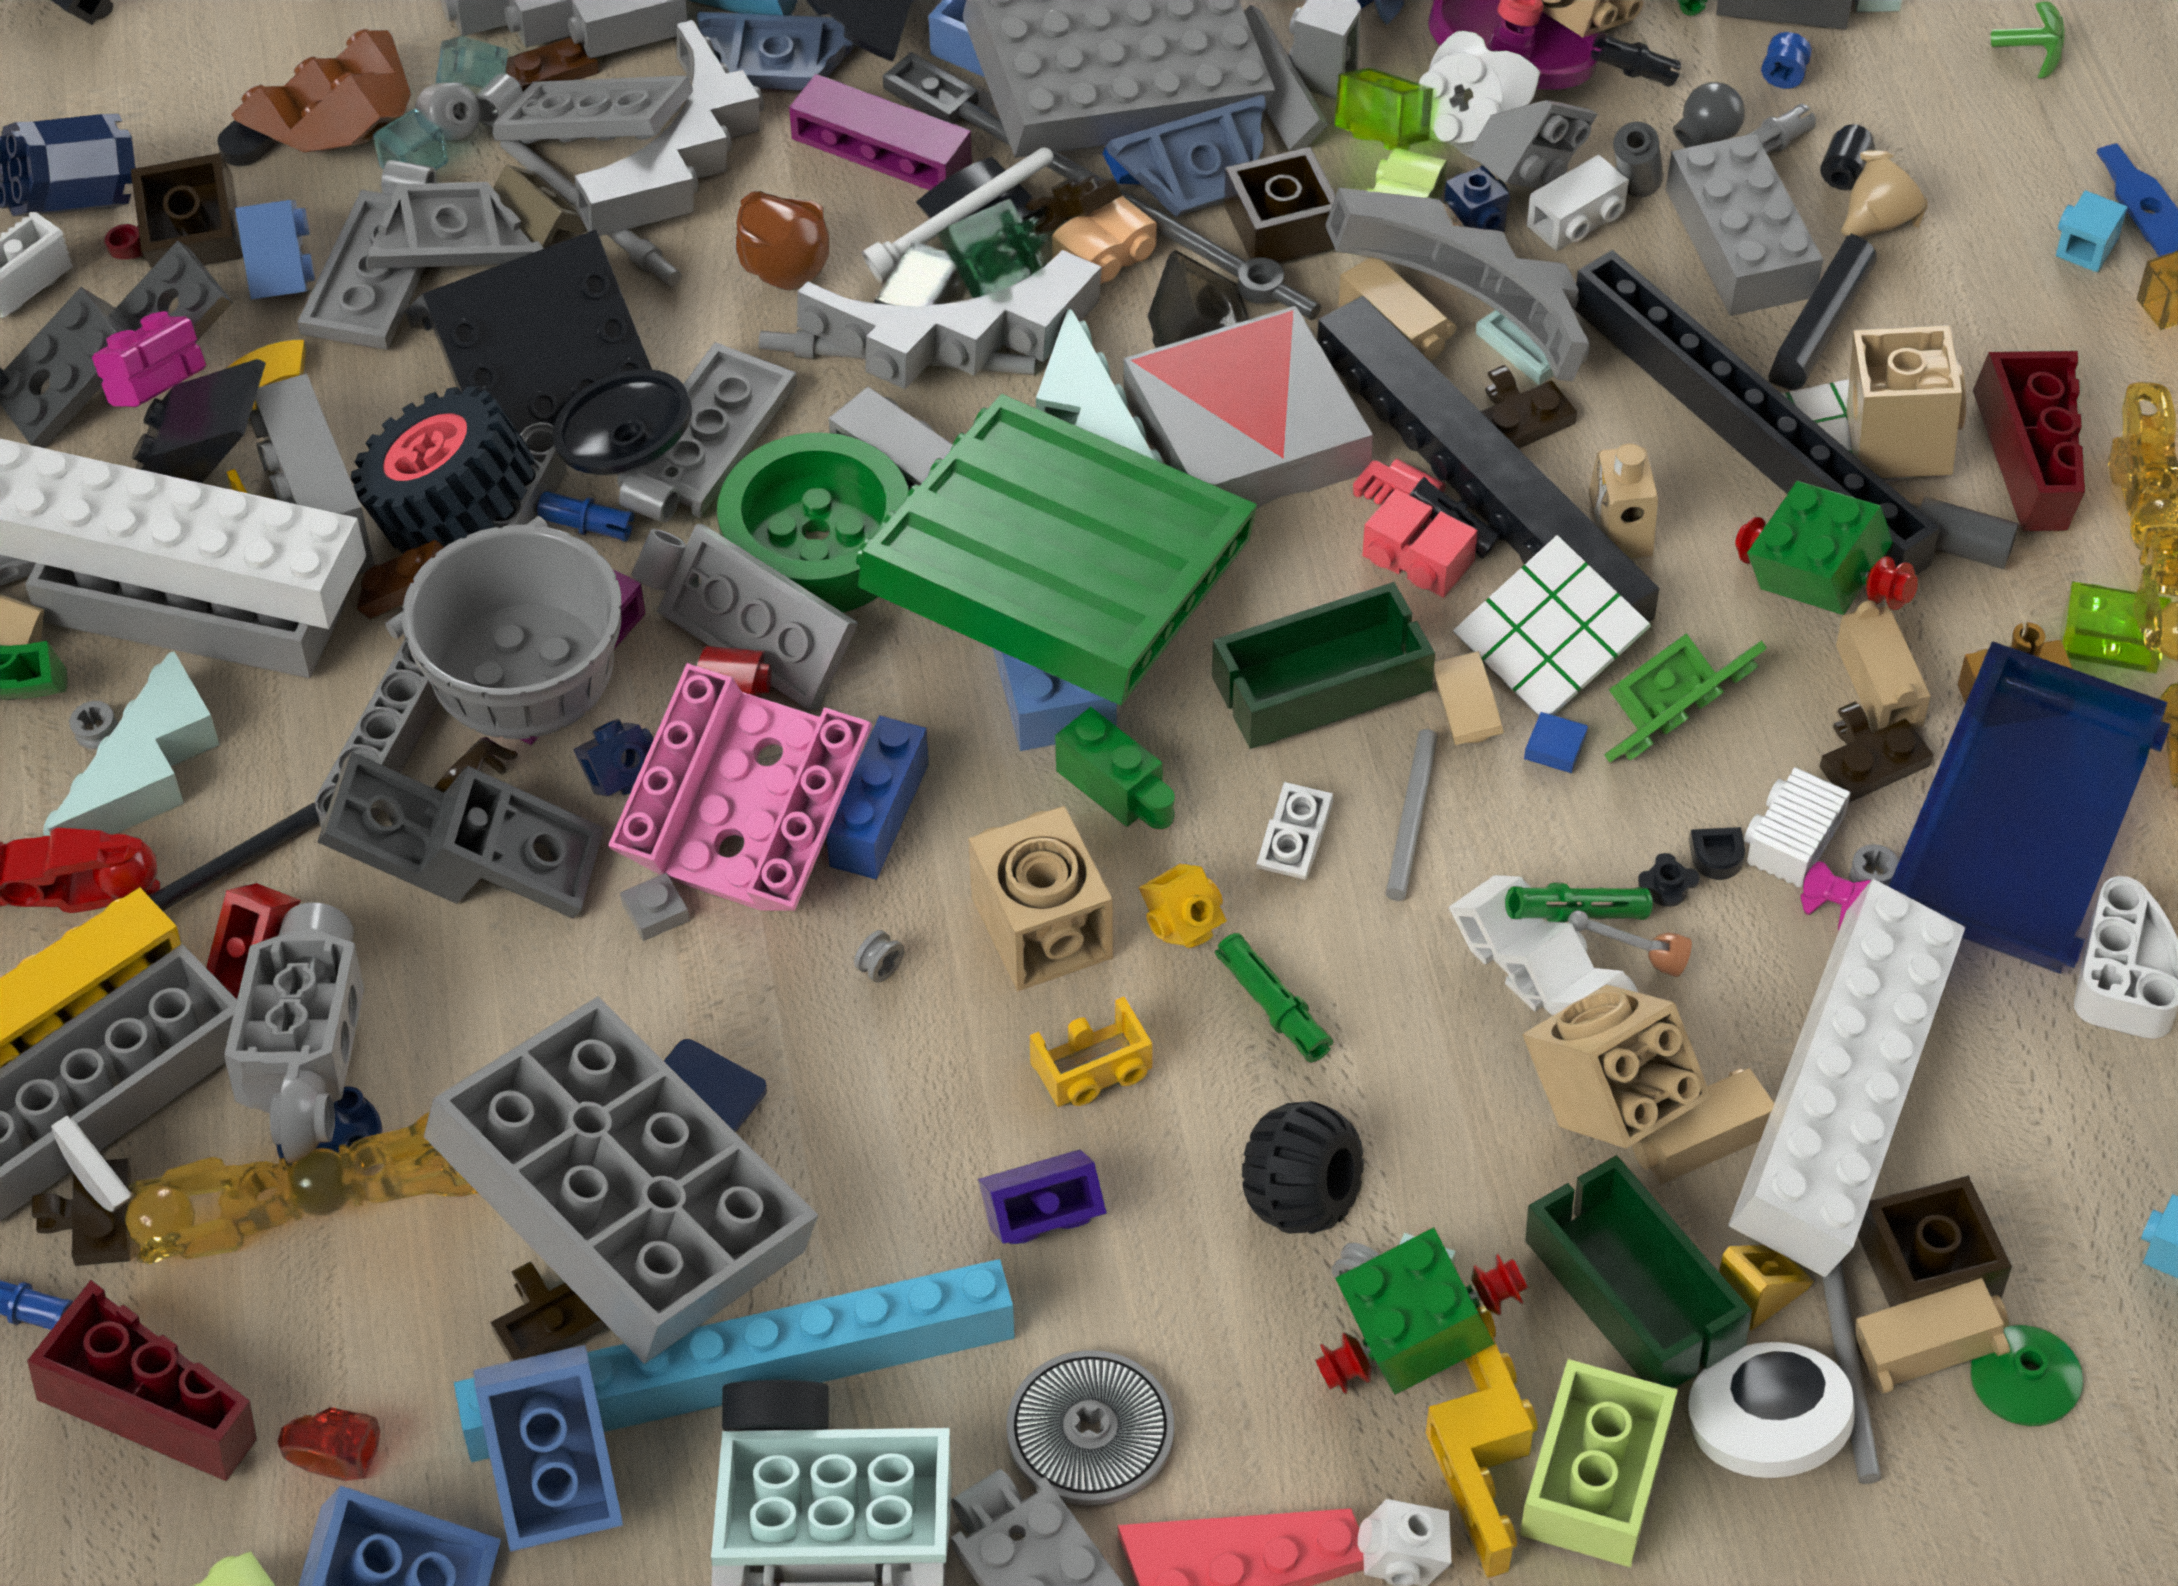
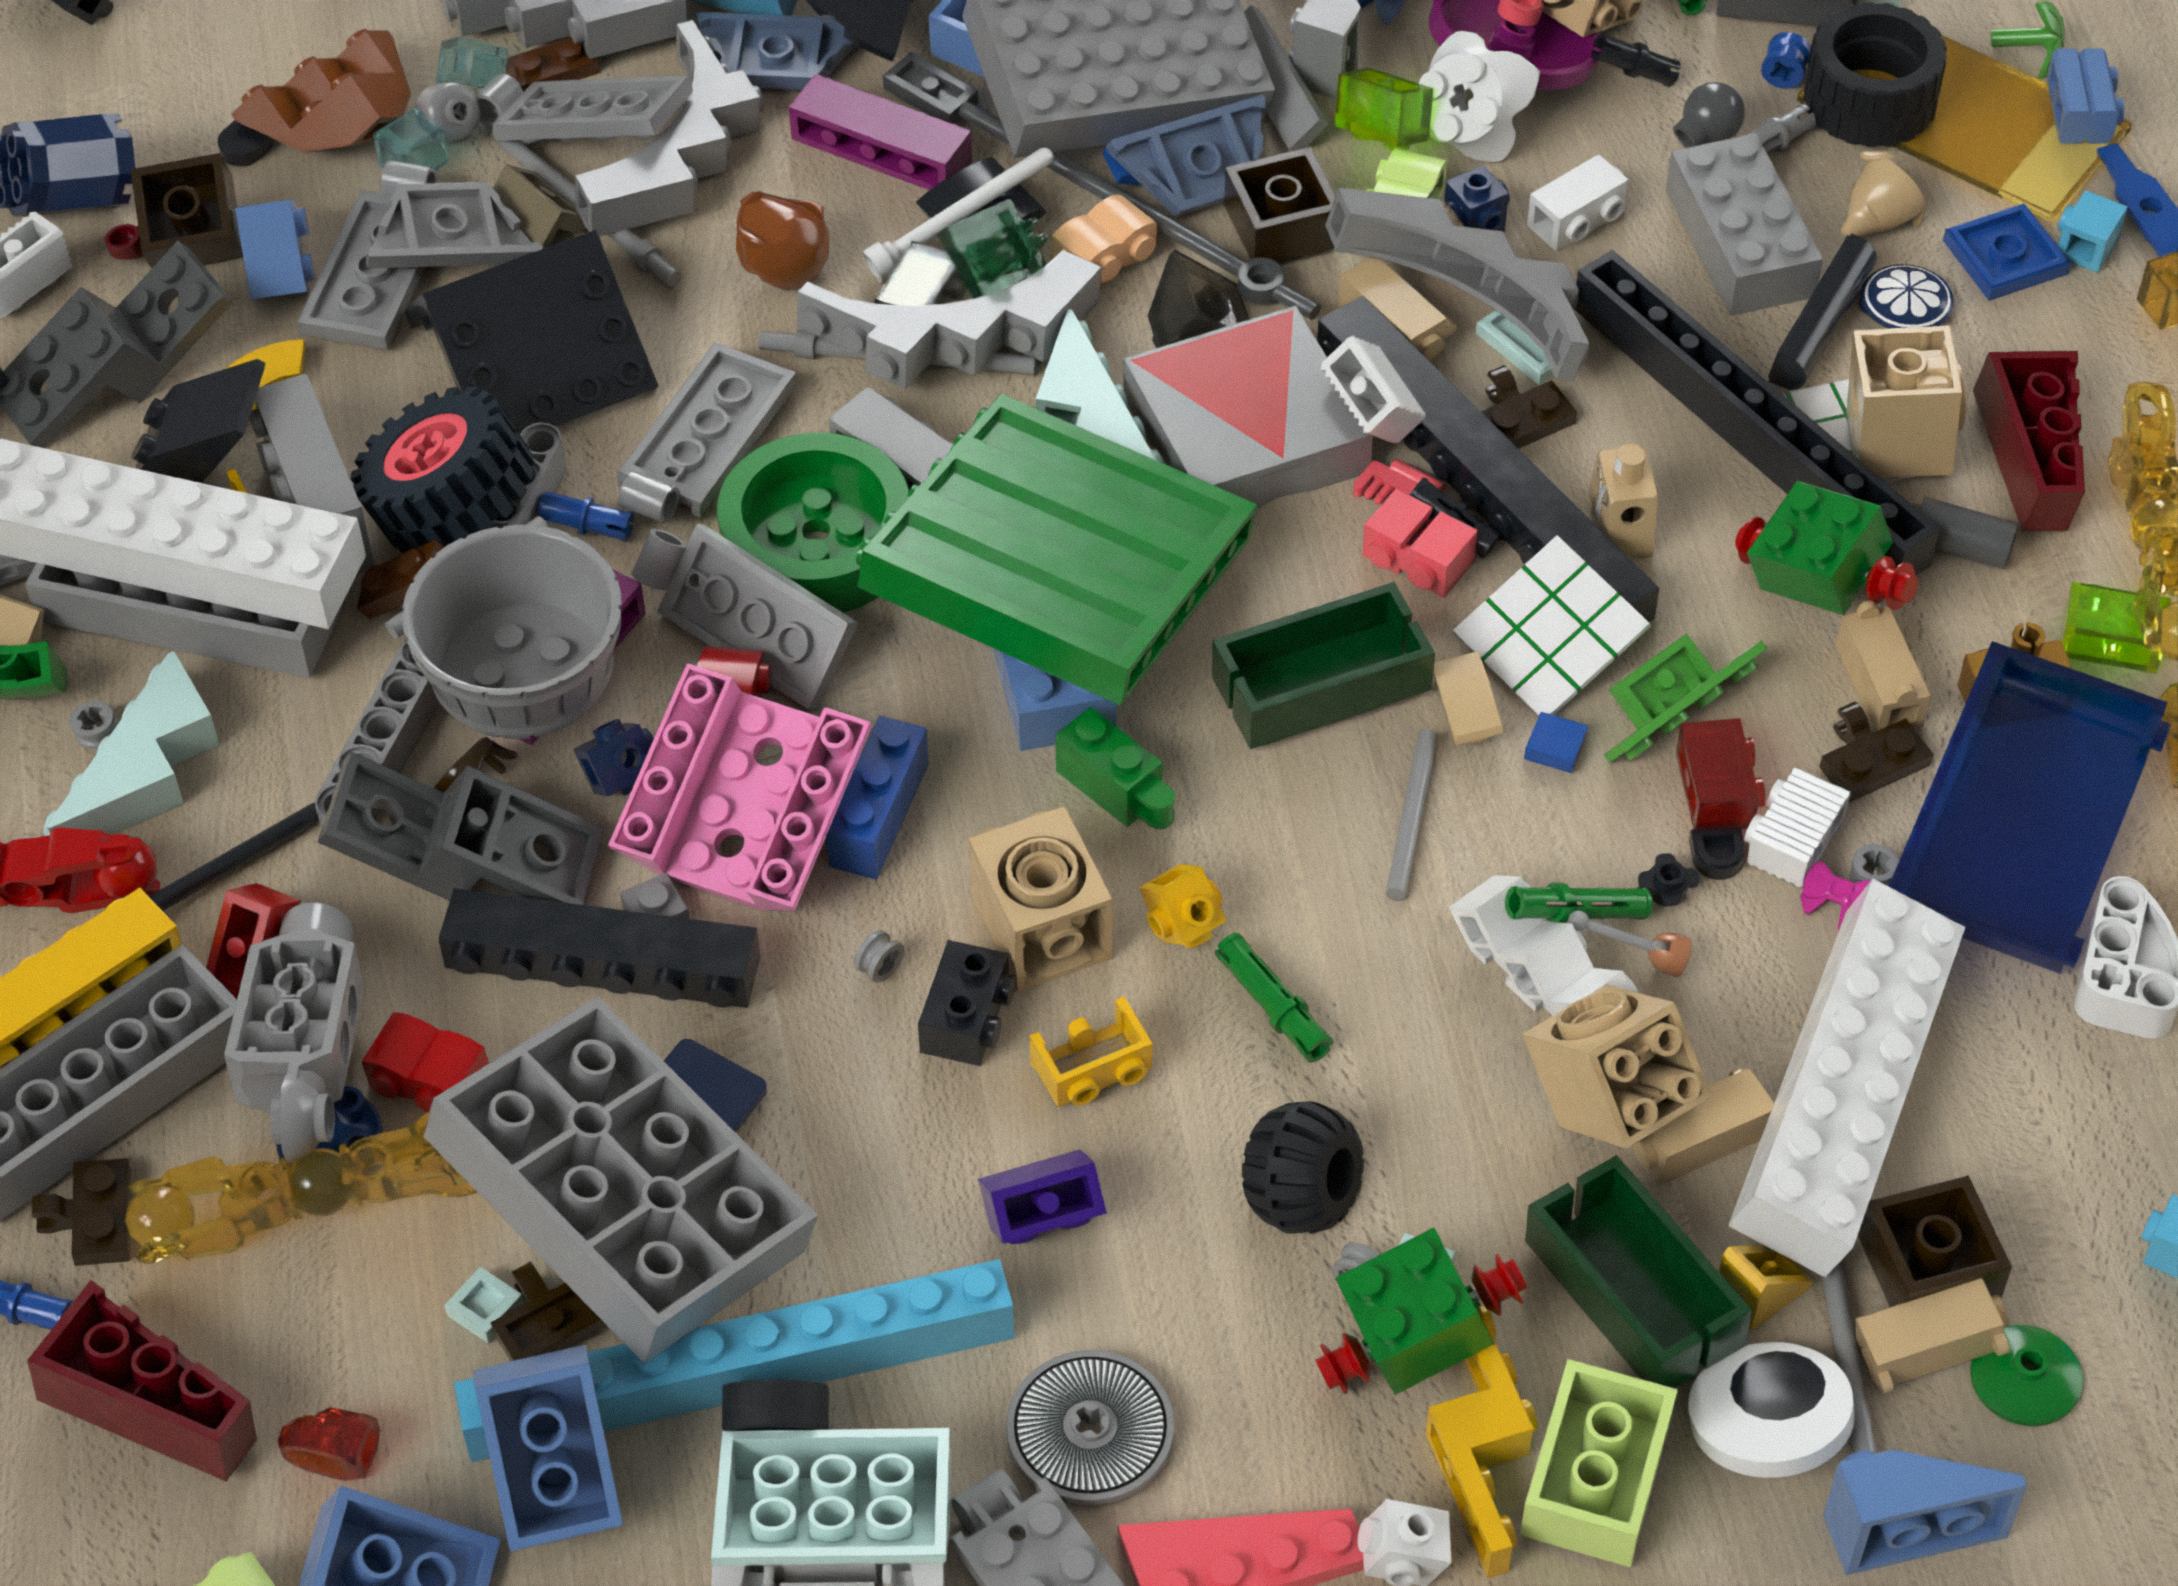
(89, 1165): white tile -> none
(148, 360): dark pink brick -> none
(419, 1060): none -> red brick
(481, 1302): none -> light aqua tile
(600, 948): none -> black brick
(622, 422): black dish -> none
(965, 1003): none -> black brick
(1074, 199): dark brown plate -> none
(1295, 831): white slope -> none
(1372, 390): none -> white brick
(1532, 142): light grey slope -> none
(1639, 158): dark grey brick -> none
(1719, 774): none -> clear red brick
(1843, 158): black brick -> none
(1883, 41): none -> black tyre
(1906, 297): none -> dish
(1915, 1506): none -> medium blue slope
(2001, 134): none -> clear yellow piece
(2006, 251): none -> blue tile
(2084, 96): none -> medium blue brick

